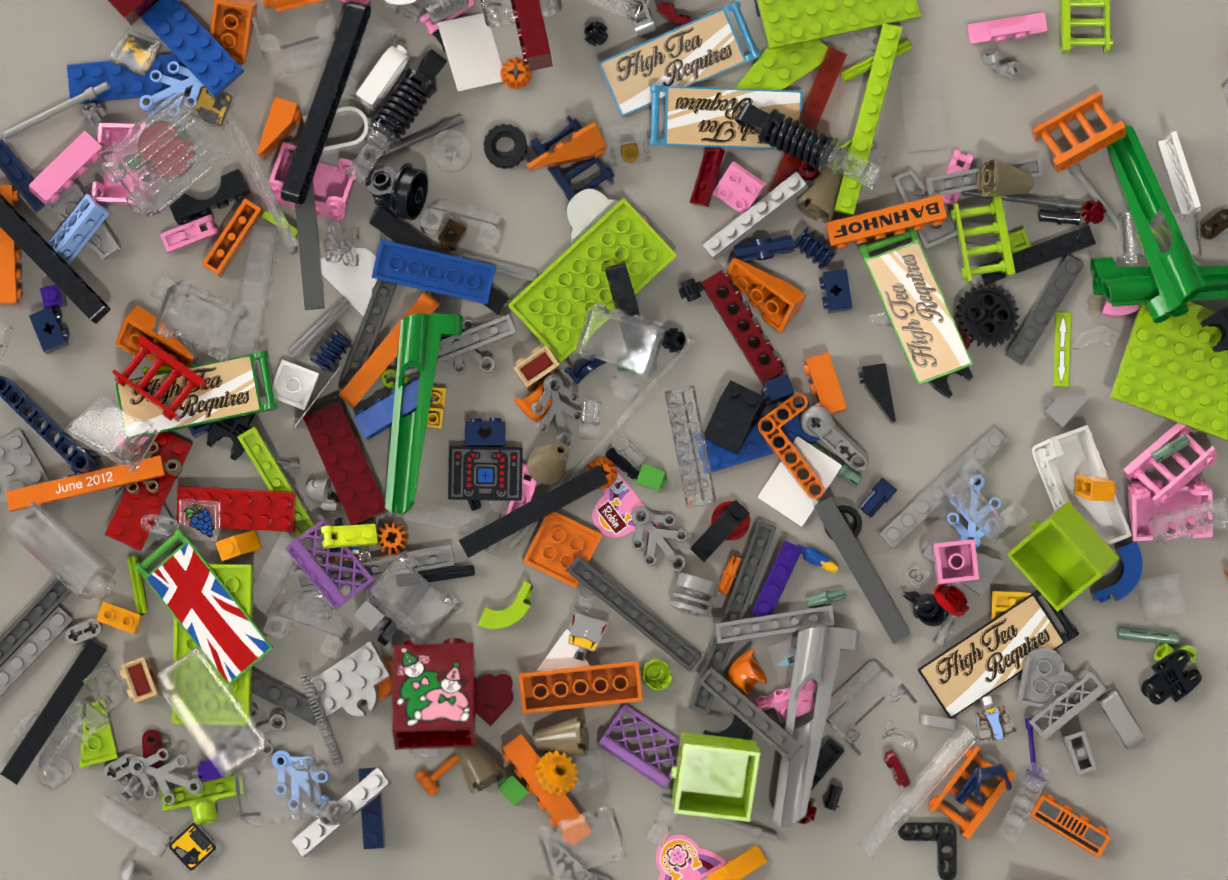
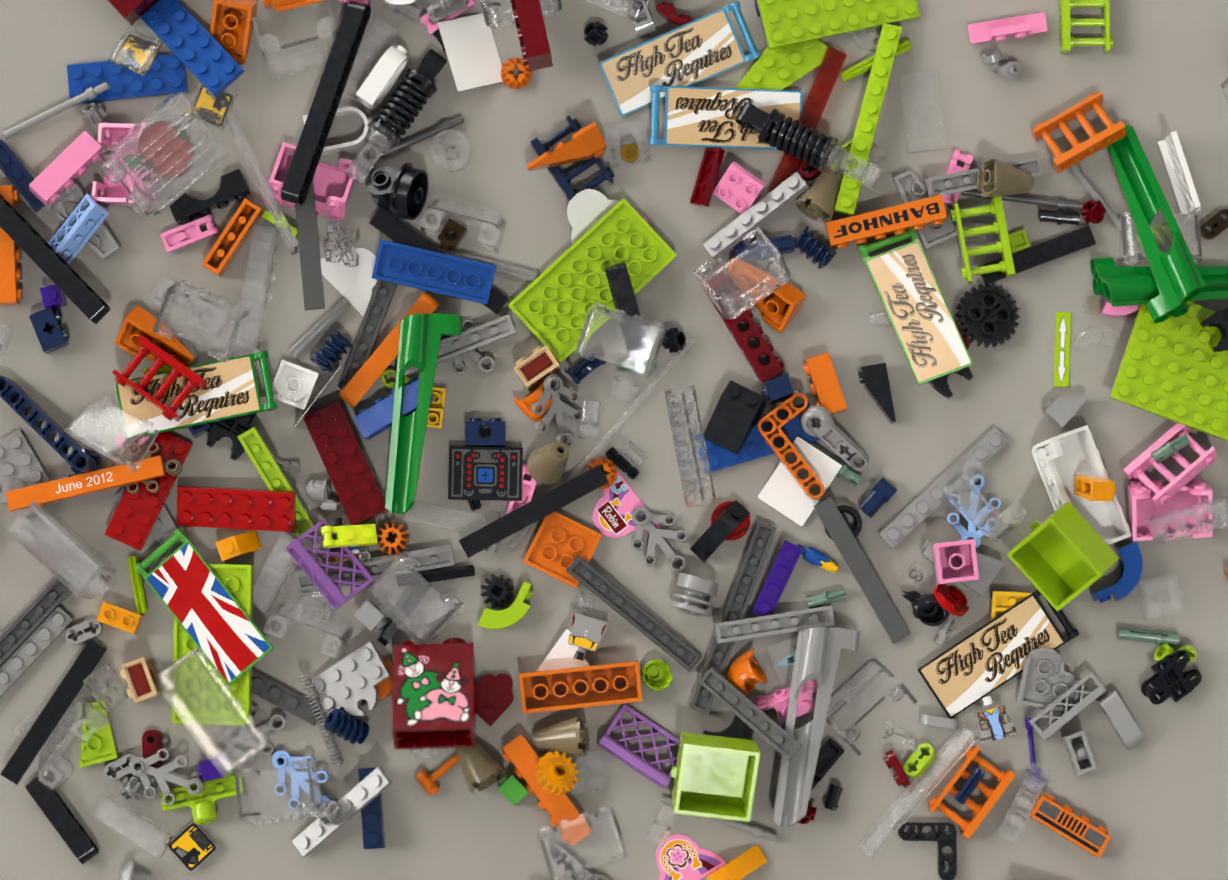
(63, 820): none -> black beam
(159, 528): clear beam -> none
(176, 86): light blue plant -> none
(200, 519): clear tile -> none
(279, 126): orange slope -> none
(346, 726): none -> dark blue piece
(490, 146): black tyre -> none
(502, 585): none -> black gear
(651, 478): bright green brick -> none
(691, 290): black gear -> none
(729, 575): orange axle -> none
(746, 277): none -> clear windscreen
(836, 279): dark blue brick -> none
(920, 761): none -> lime beam
(984, 773): dark blue helmet -> none
(1044, 310): dark grey plate -> none

